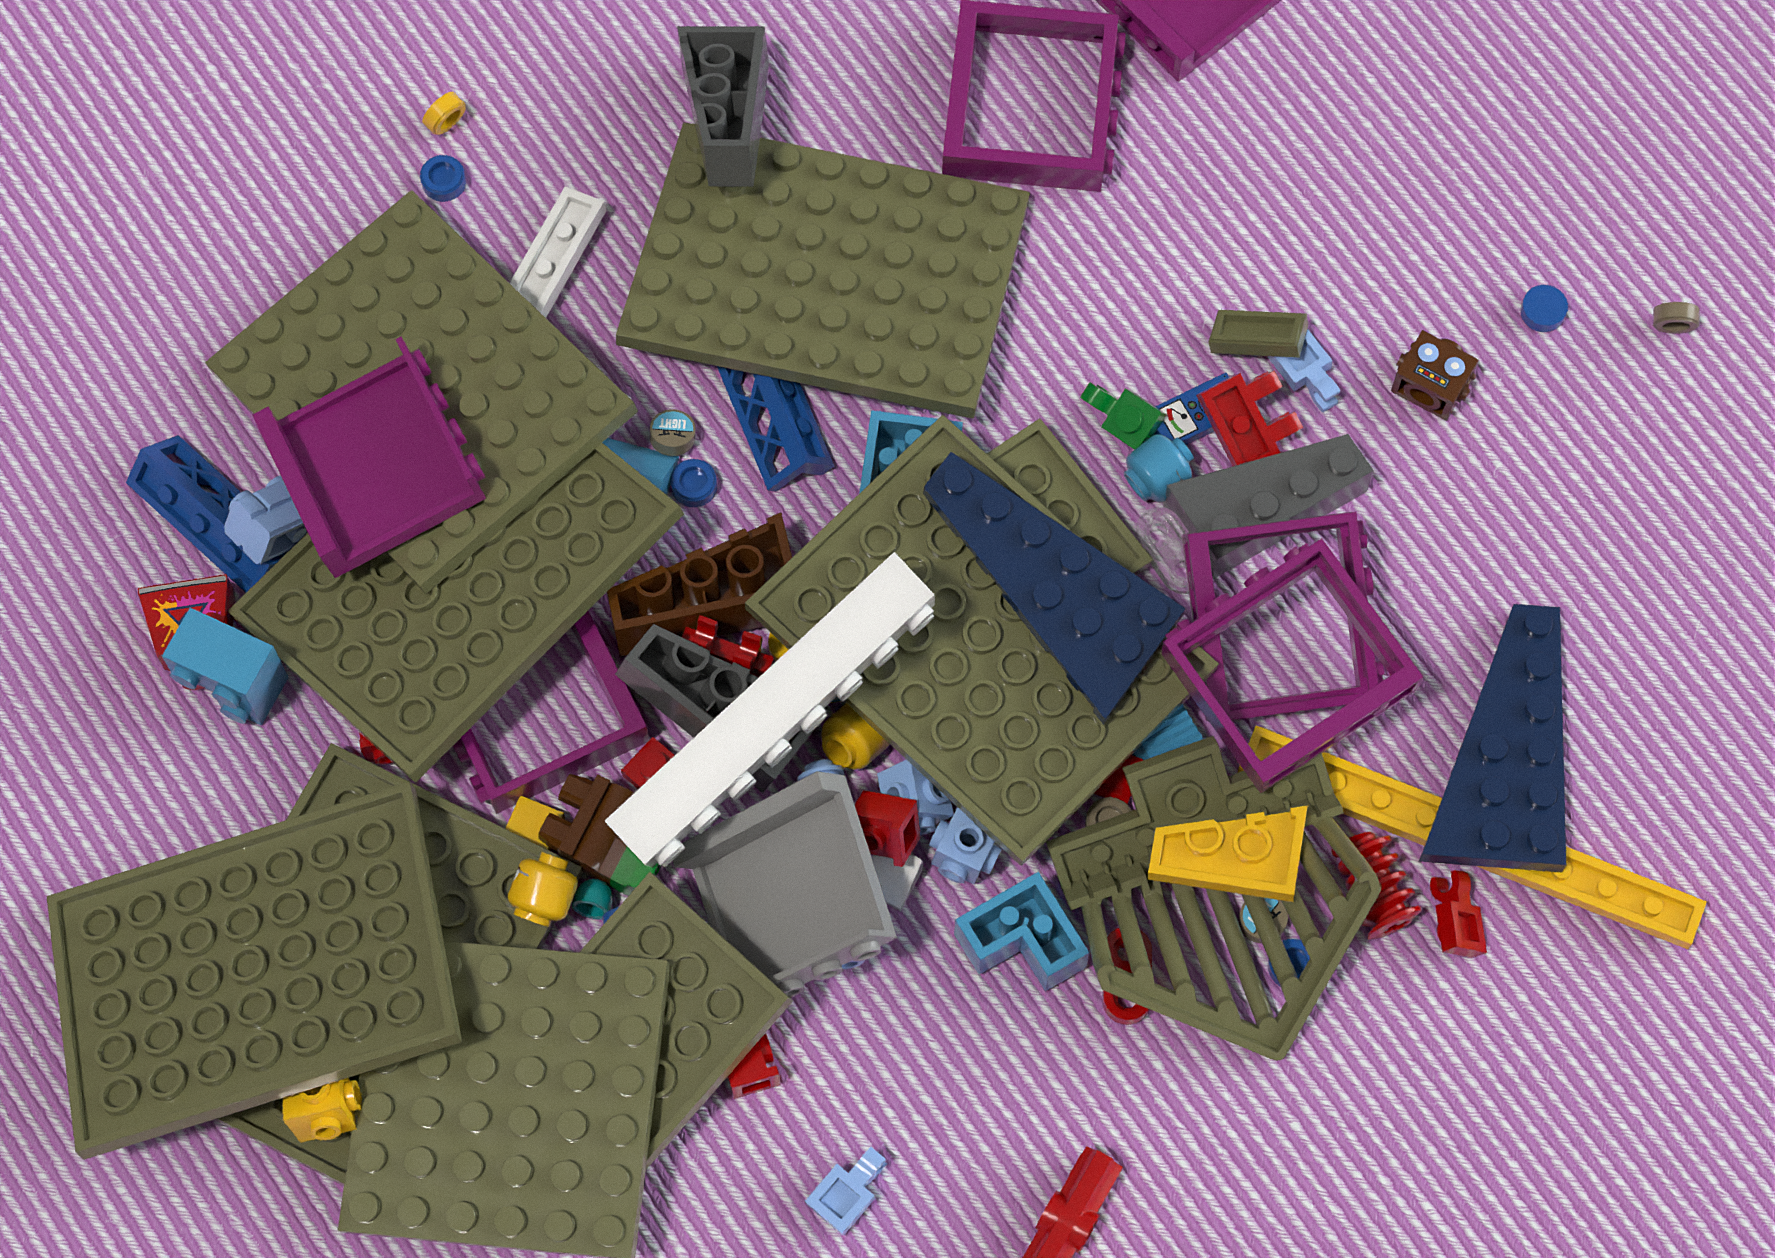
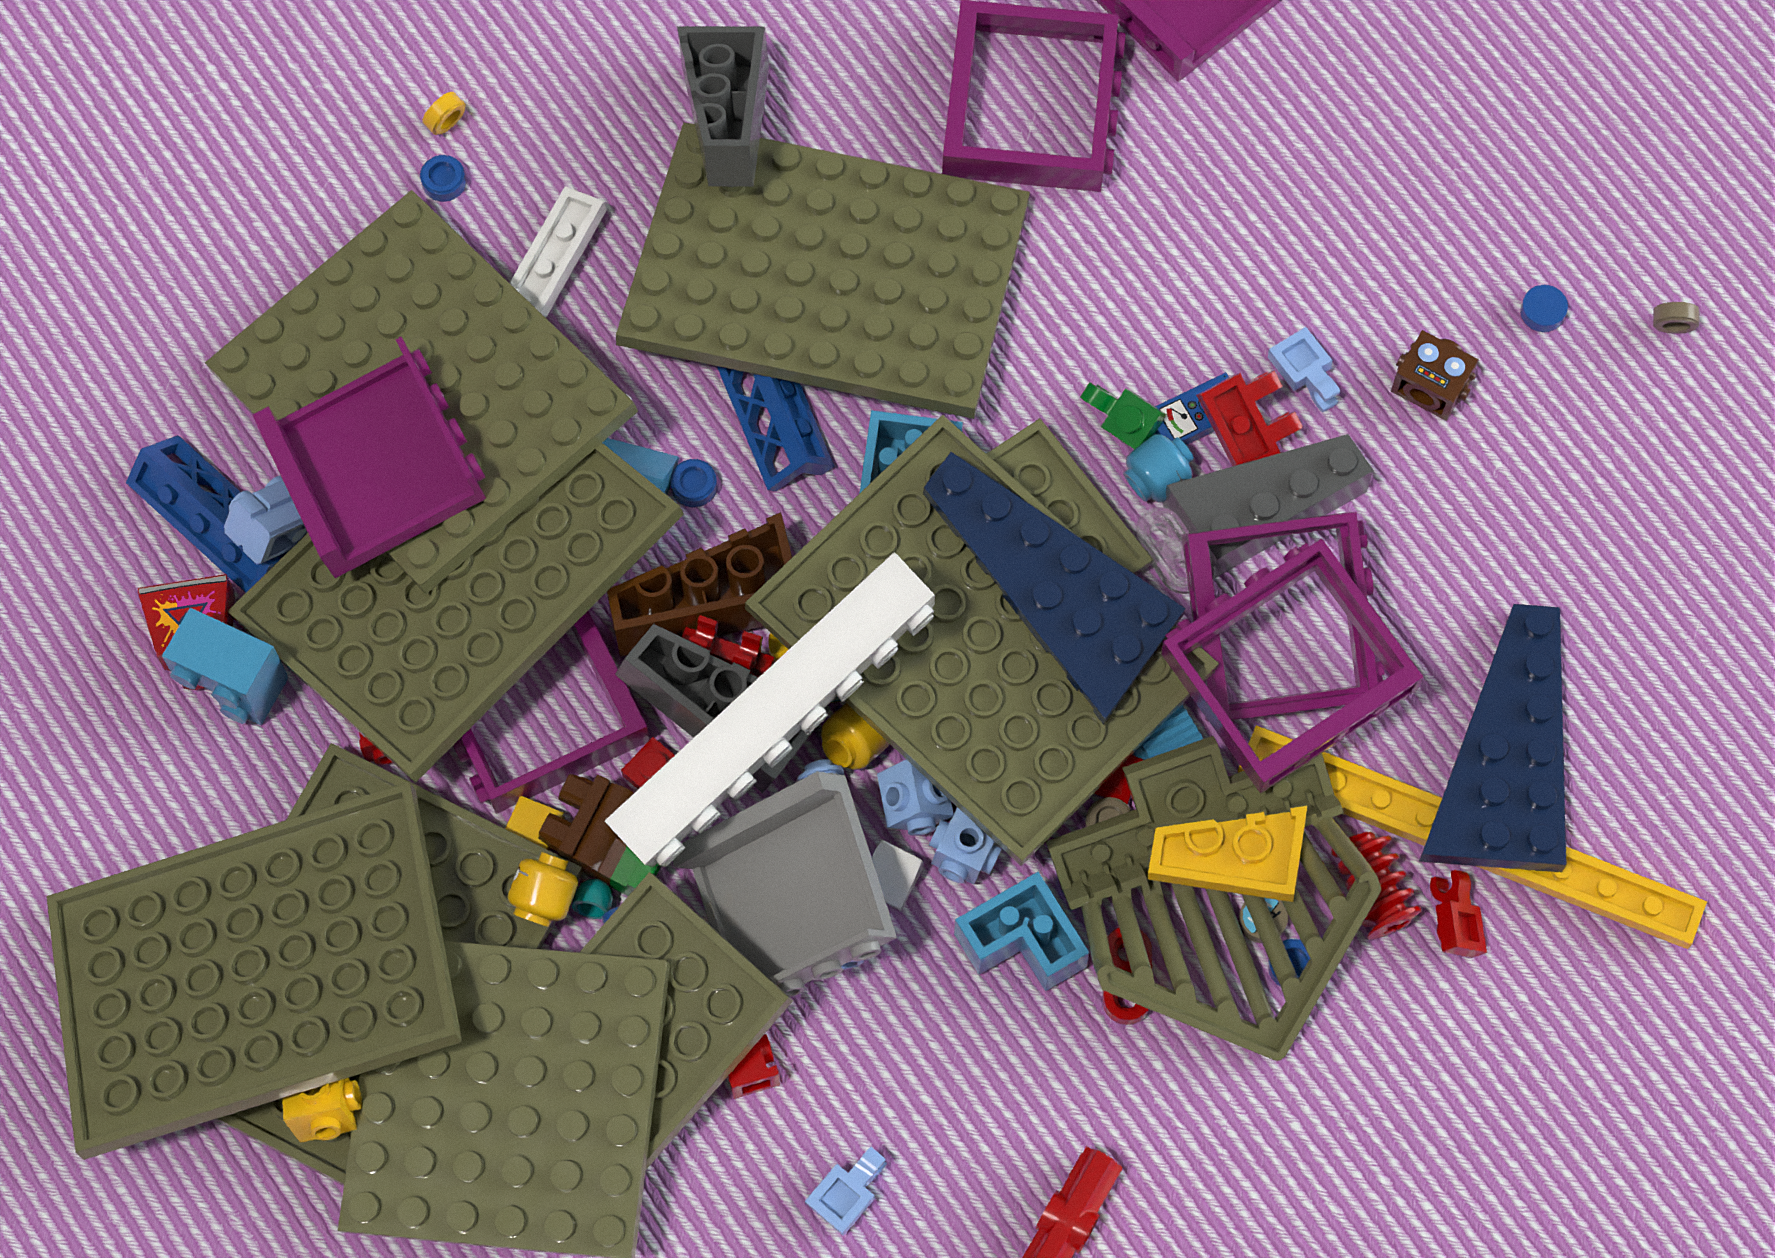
(672, 432): tile -> none
(889, 825): red brick -> none
(1258, 333): olive tile -> none

